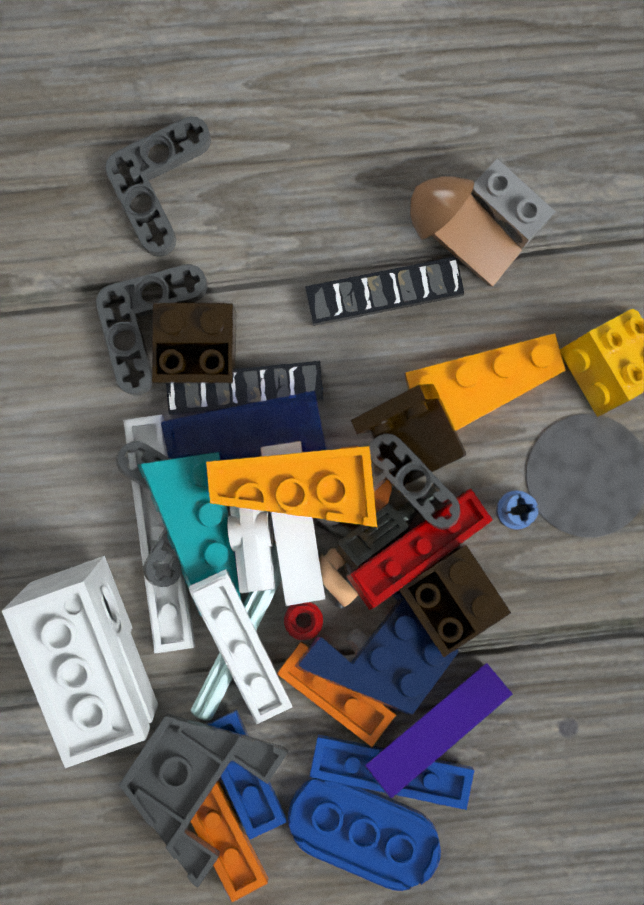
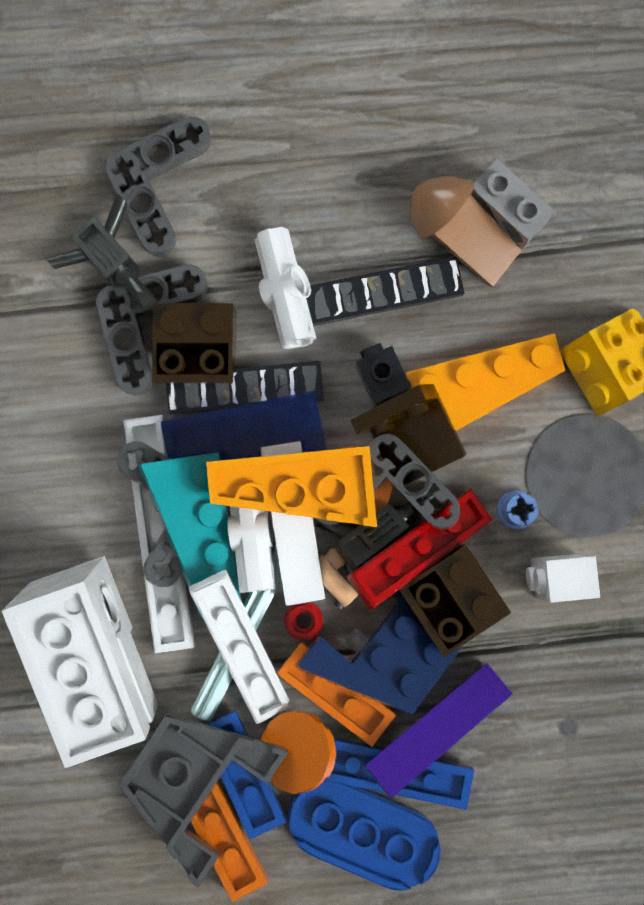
(100, 246): none -> pearl dark grey piece
(285, 288): none -> white piece
(309, 751): none -> orange tile
(378, 388): none -> black brick
(563, 577): none -> white brick

